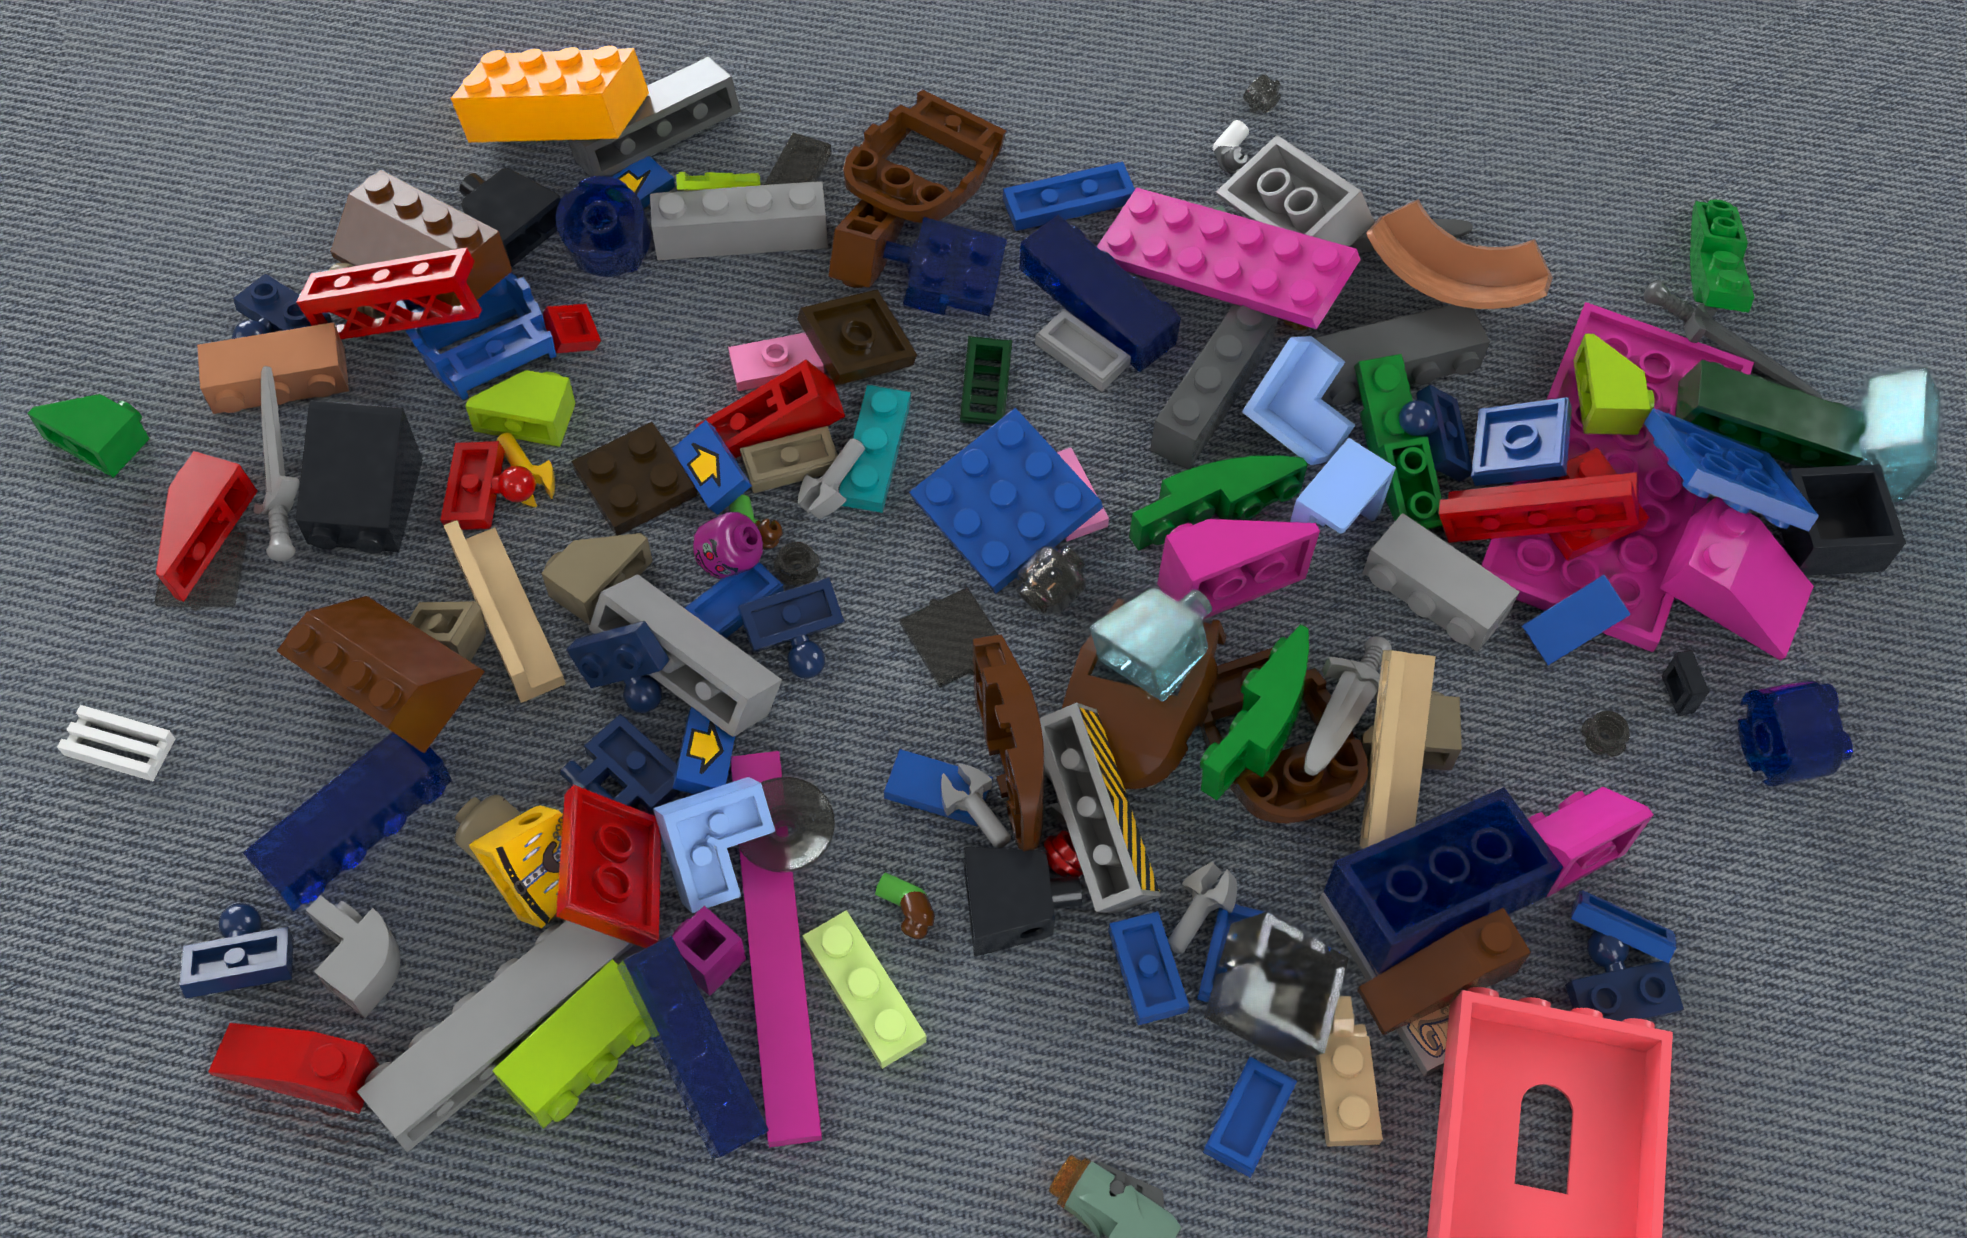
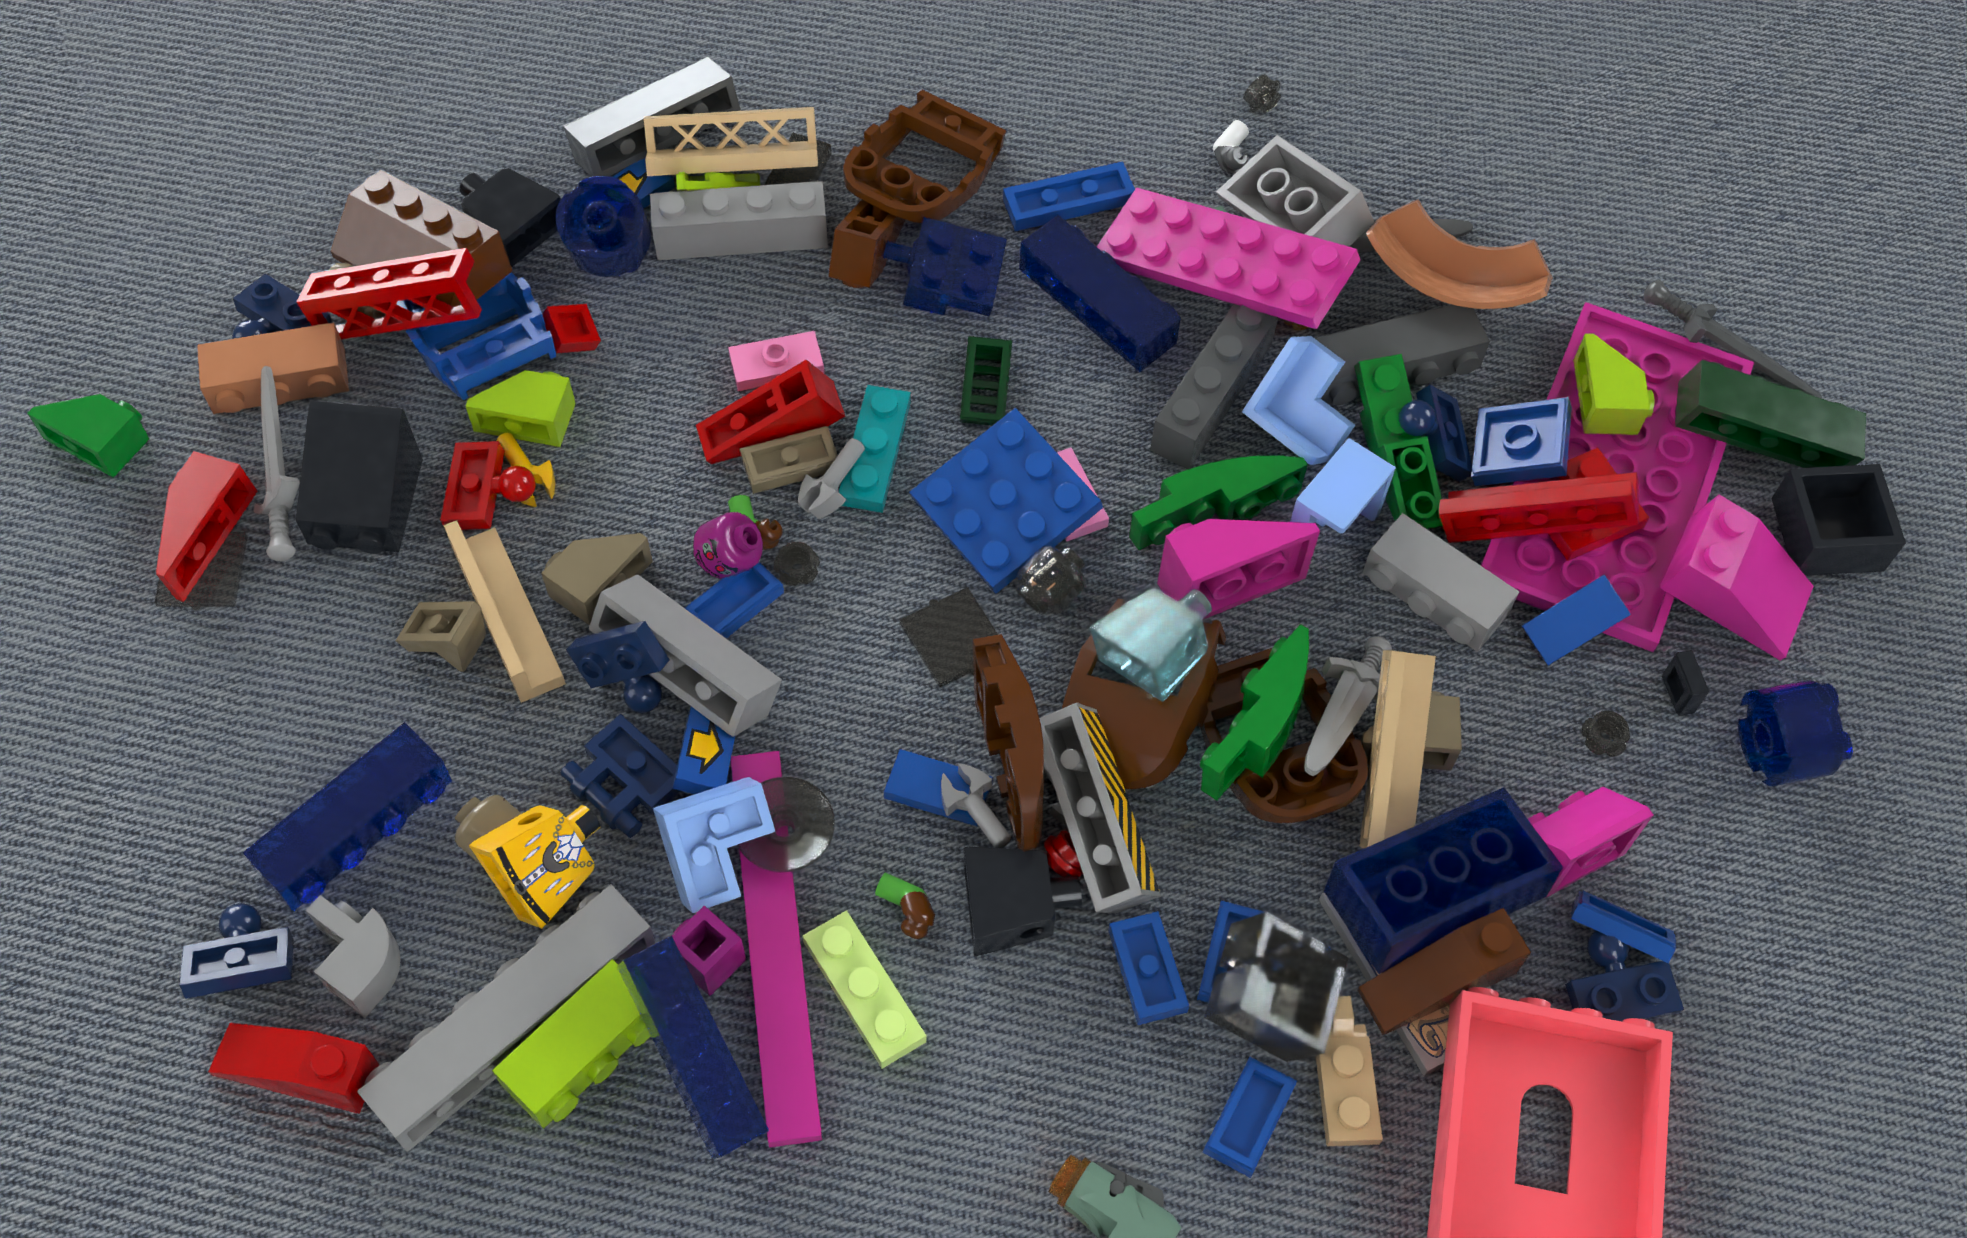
(81, 730): white tile -> none
(383, 666): reddish brown slope -> none
(551, 95): light orange brick -> none
(609, 868): red tile -> none
(634, 478): dark brown plate -> none
(711, 467): blue tile -> none
(733, 157): none -> tan fence
(792, 618): dark blue plate -> none
(856, 337): dark brown plate -> none
(1082, 350): light grey tile -> none
(1203, 902): light grey bar -> none
(1717, 257): green slope -> none
(1730, 470): blue plate -> none
(1902, 429): clear light blue slope -> none

